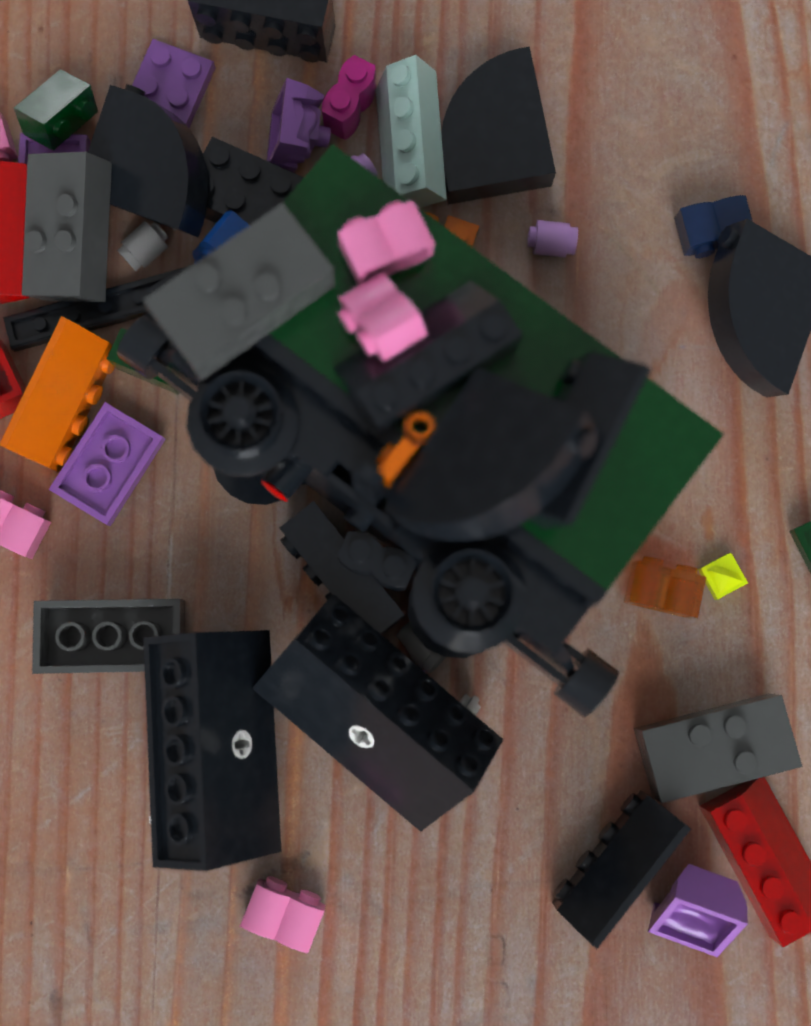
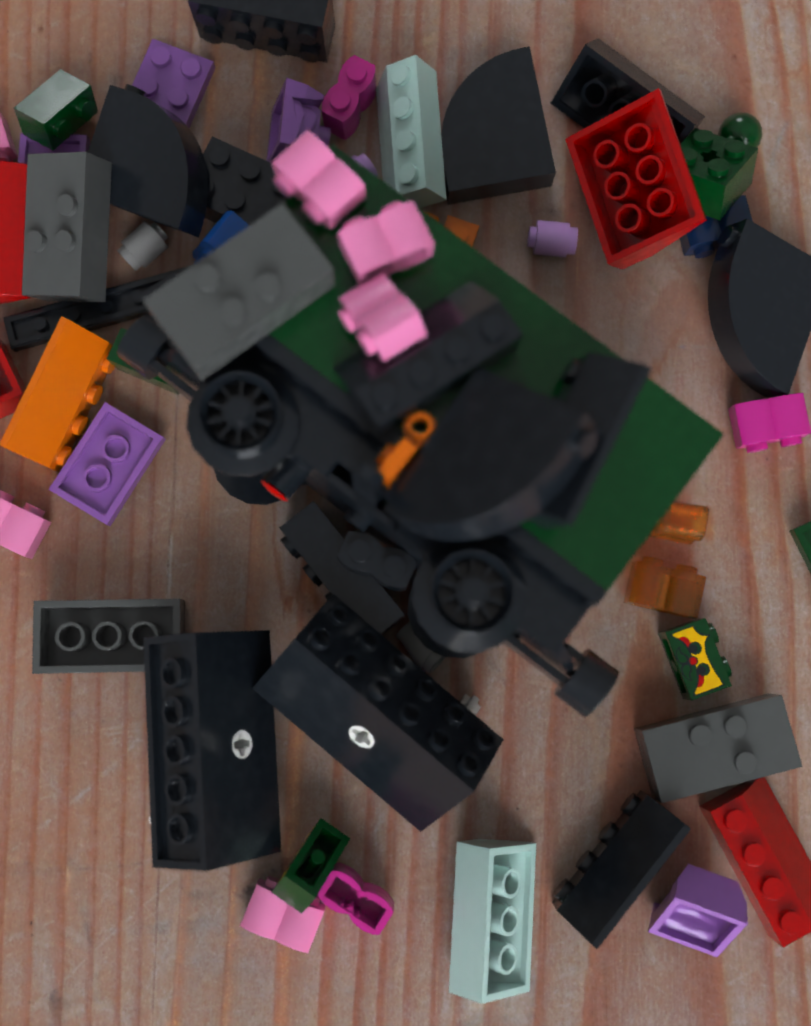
(311, 865): none -> dark green brick
(318, 180): none -> bright pink brick
(364, 902): none -> dark pink brick
(492, 919): none -> light aqua slope
(606, 82): none -> black slope
(636, 181): none -> red slope
(682, 523): none -> clear orange brick
(696, 659): none -> brick
(723, 576): neon yellow tile -> none
(724, 162): none -> dark green brick
(770, 421): none -> dark pink brick

